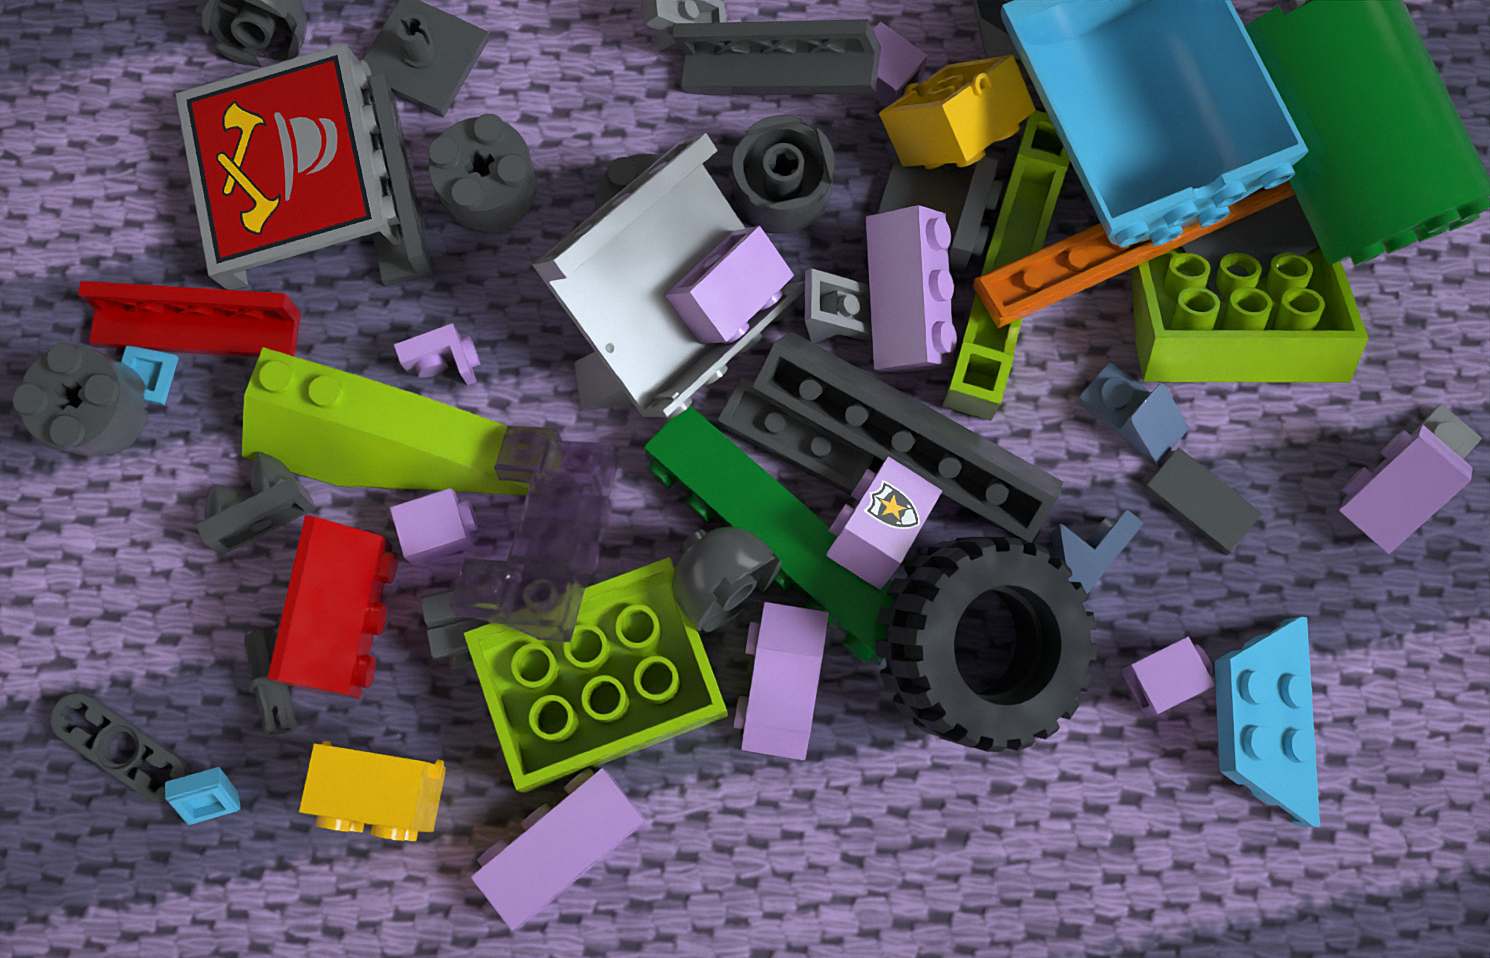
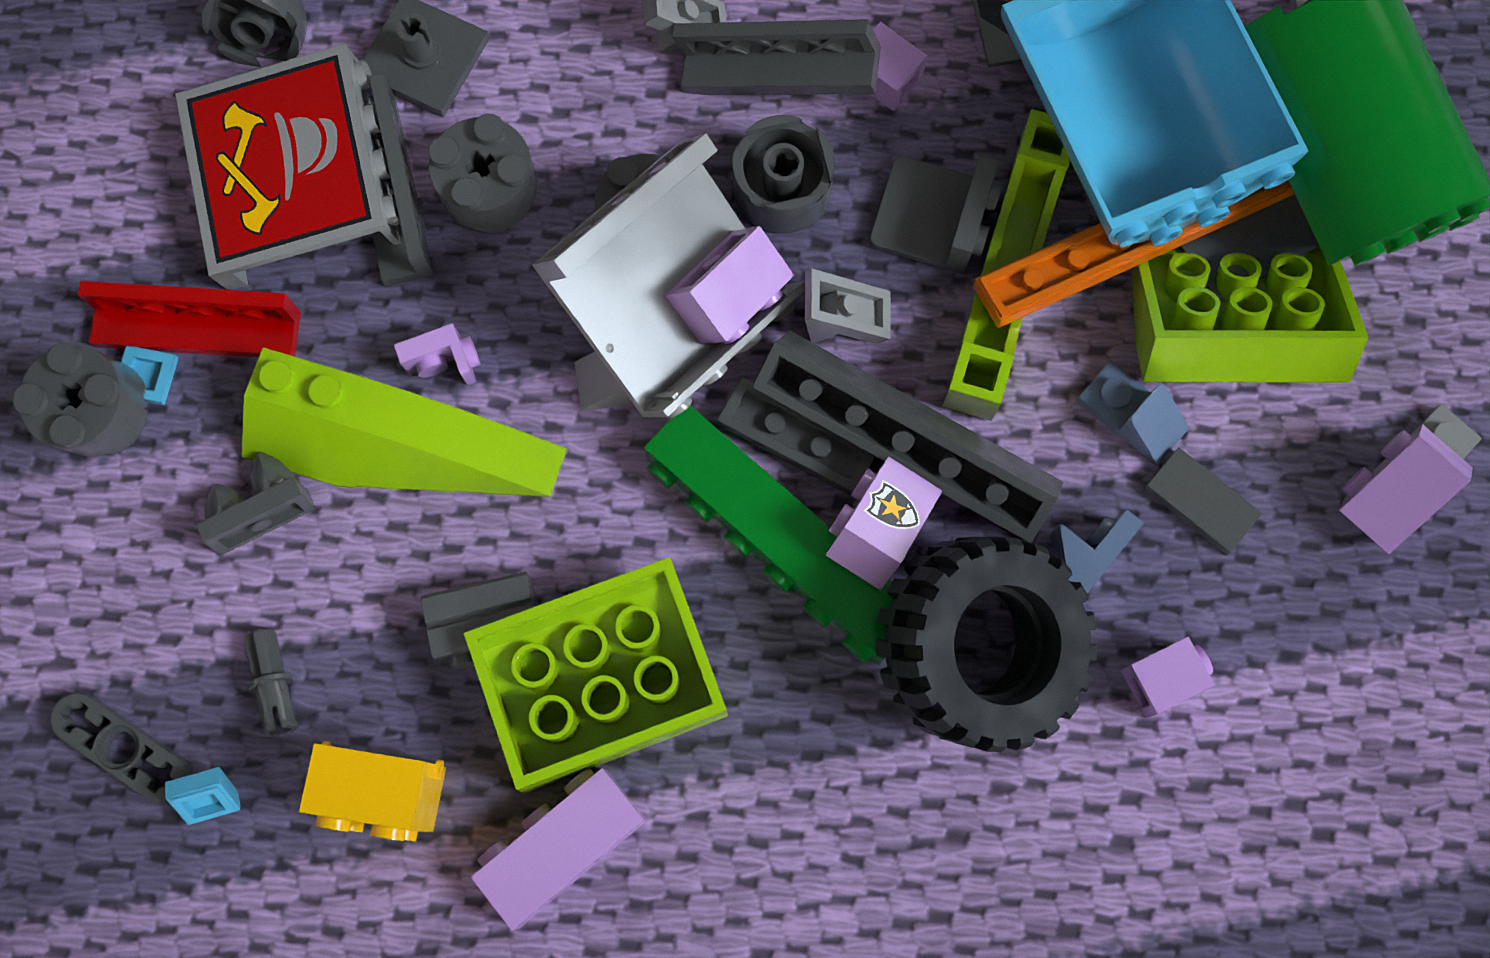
(333, 609): red slope -> none
(434, 526): lavender brick -> none
(554, 539): clear purple bracket -> none
(720, 573): dark grey cylinder -> none
(784, 680): lavender brick -> none
(910, 290): lavender brick -> none
(958, 113): yellow brick -> none
(1269, 720): medium azure wing -> none

